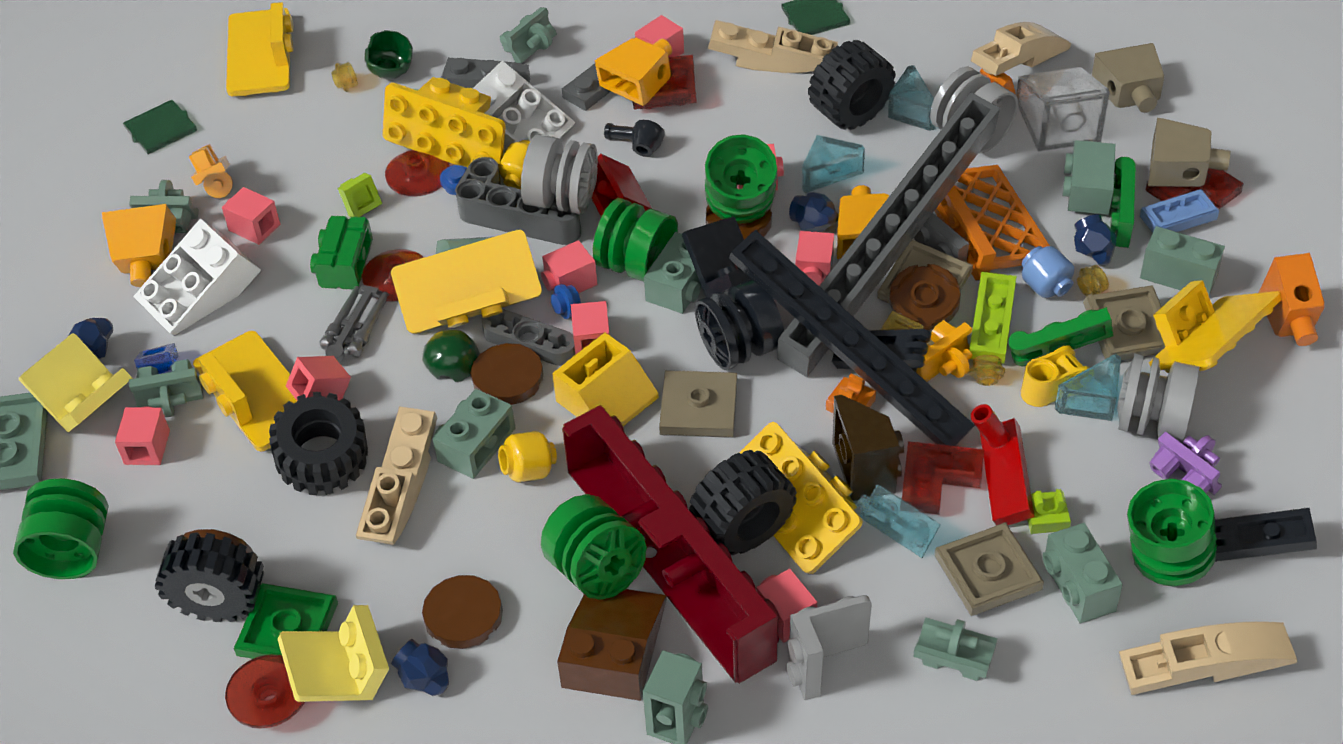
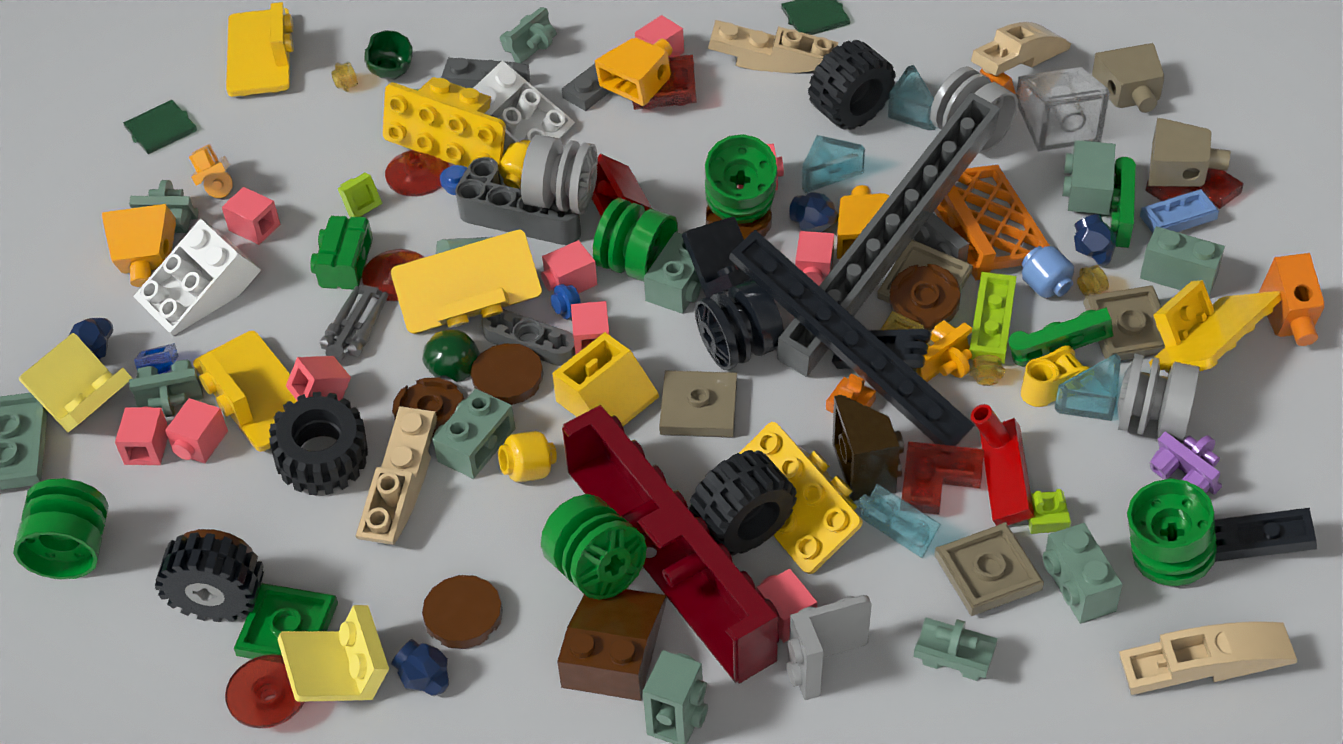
(196, 431): none -> coral brick
(430, 395): none -> reddish brown tile
(645, 135): black bar -> none

